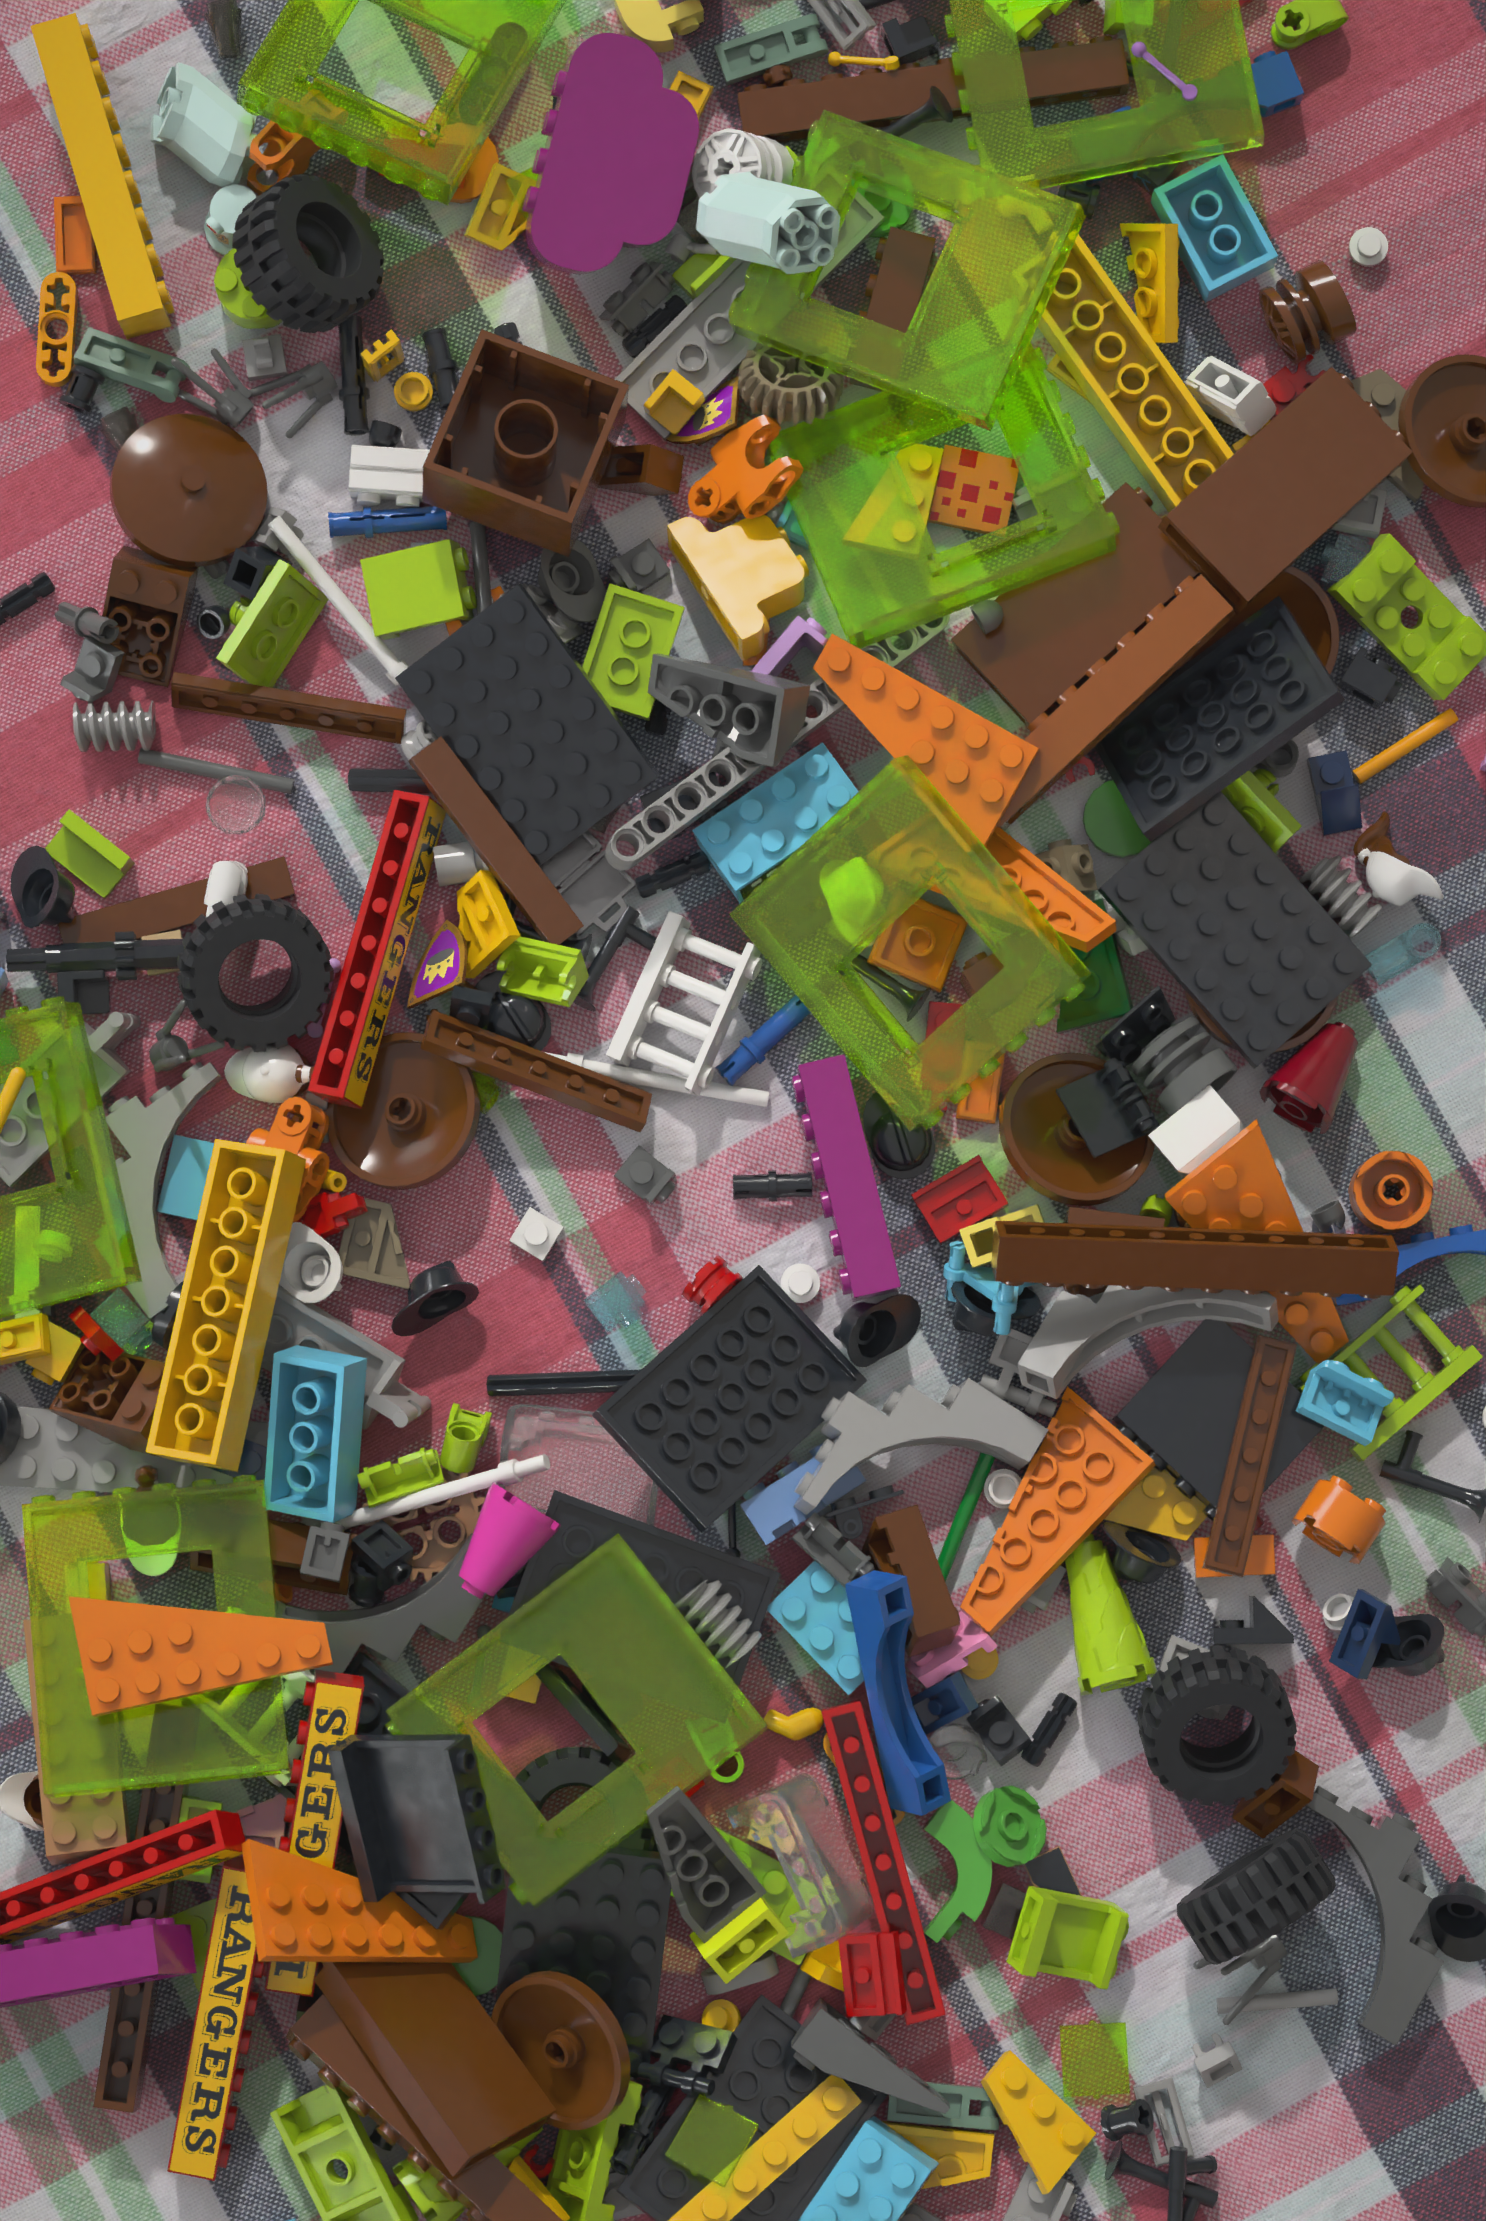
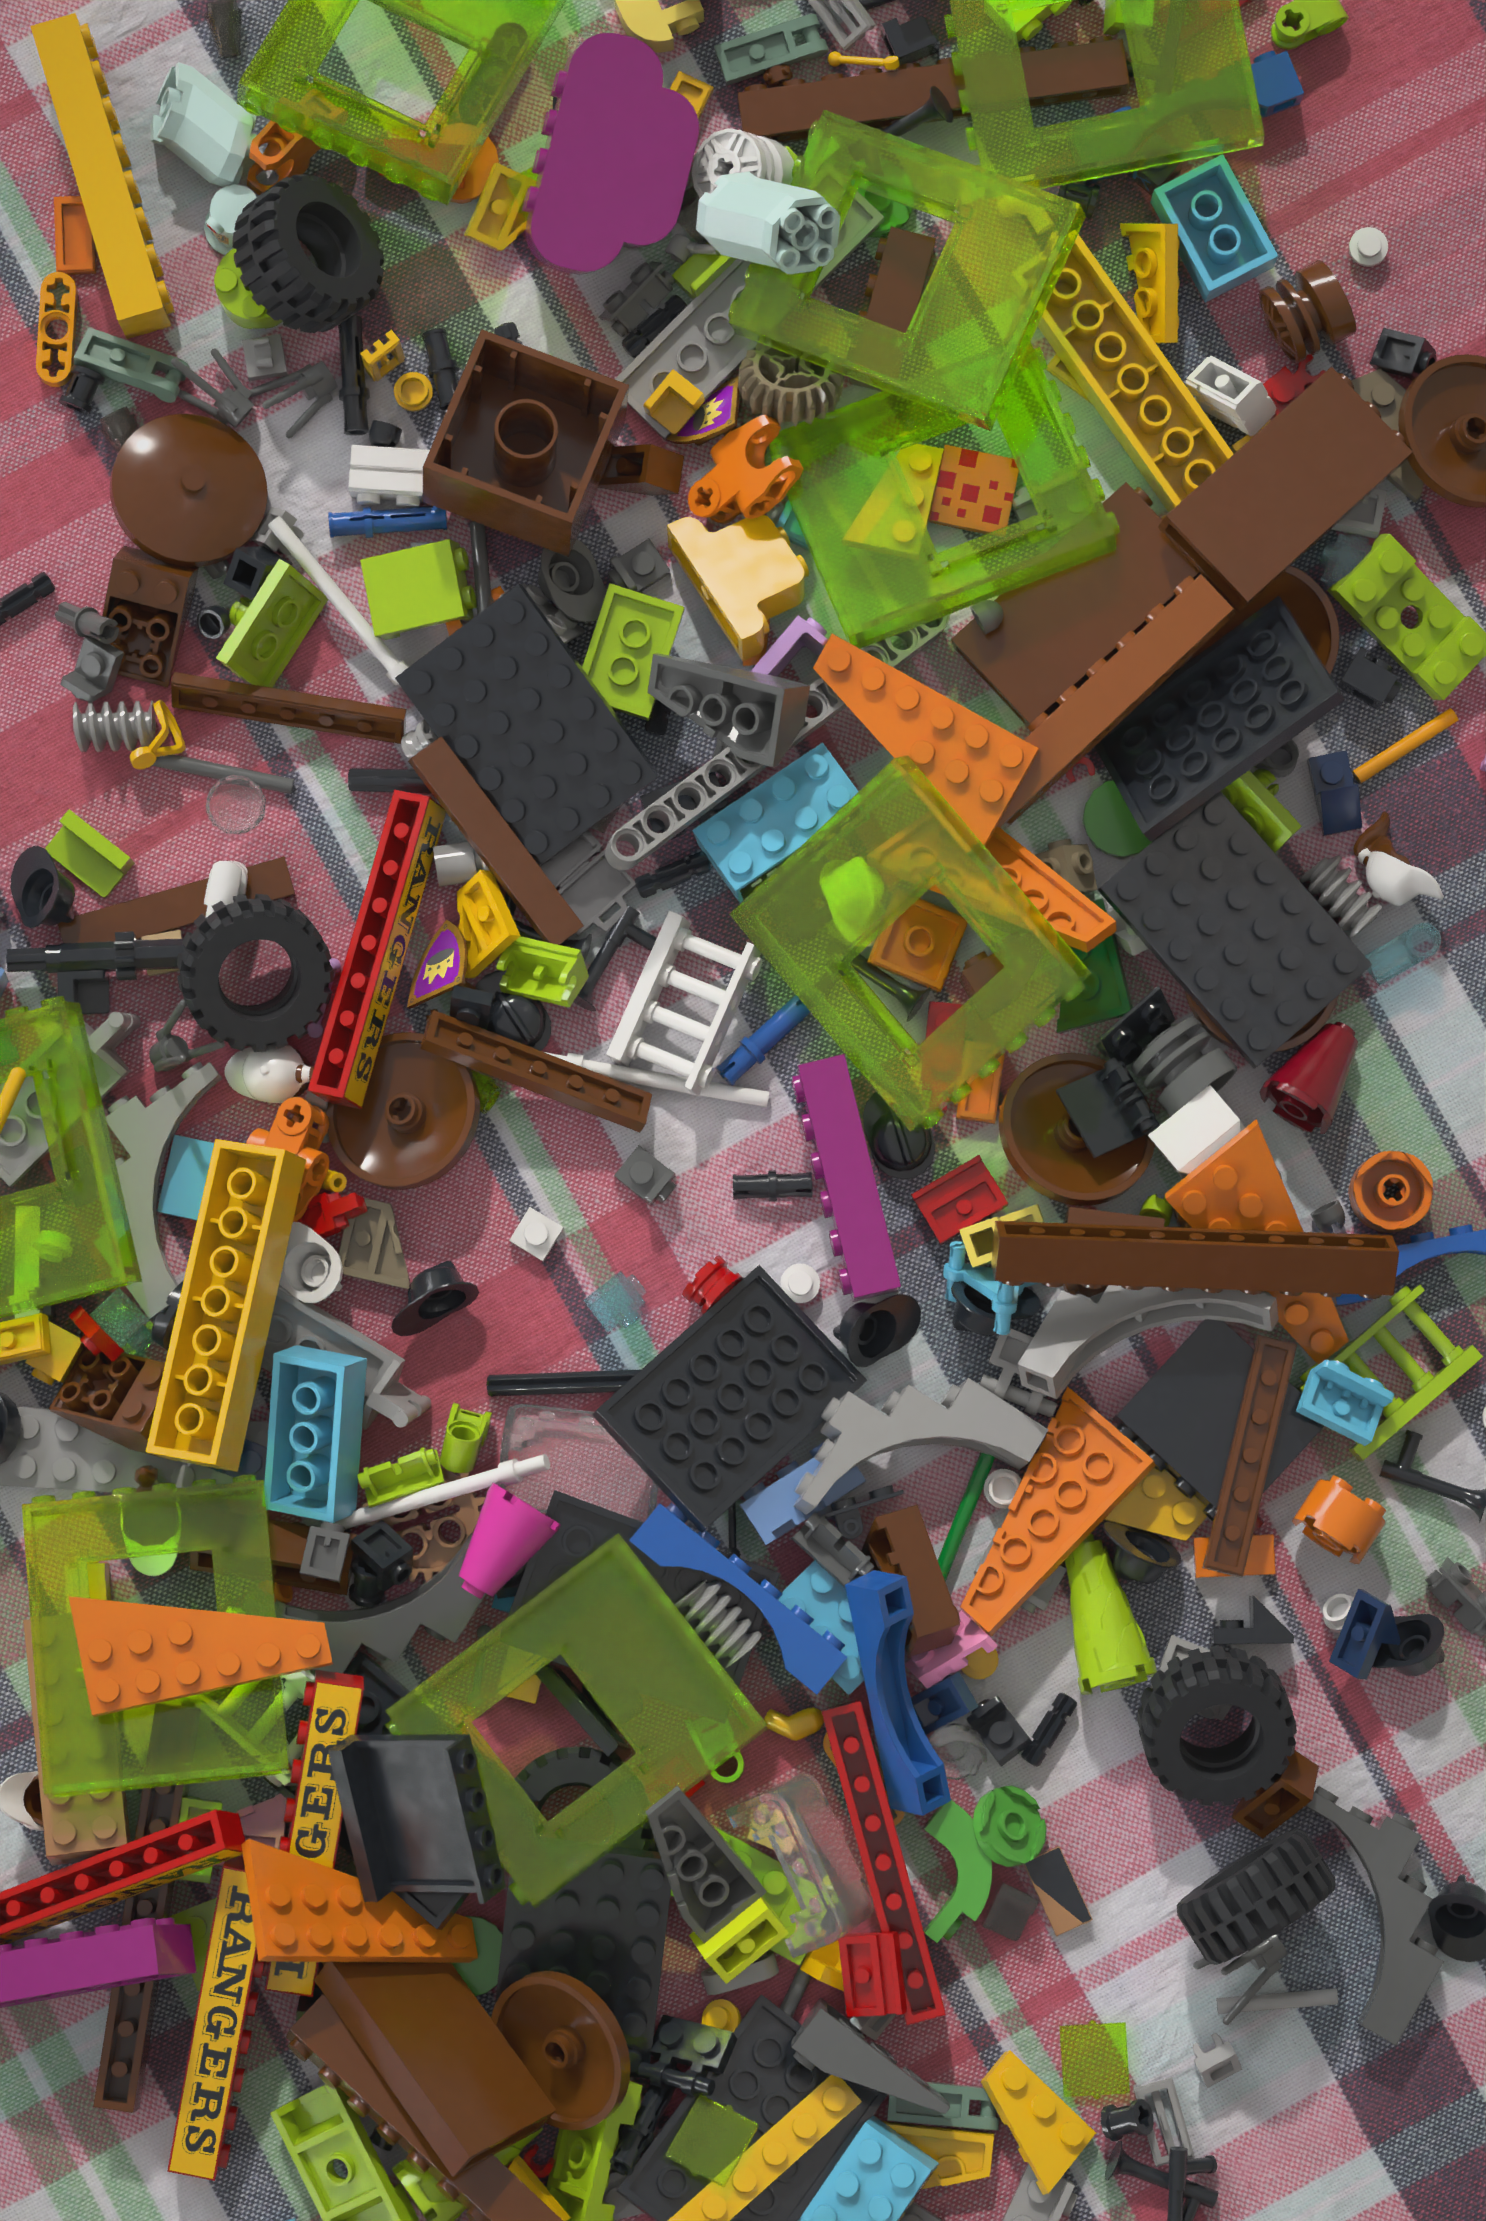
(146, 756): none -> yellow piece
(803, 1650): none -> blue arch
(1068, 1936): lime panel -> none
(1189, 91): medium lavender hinge -> none
(1402, 354): none -> black bracket

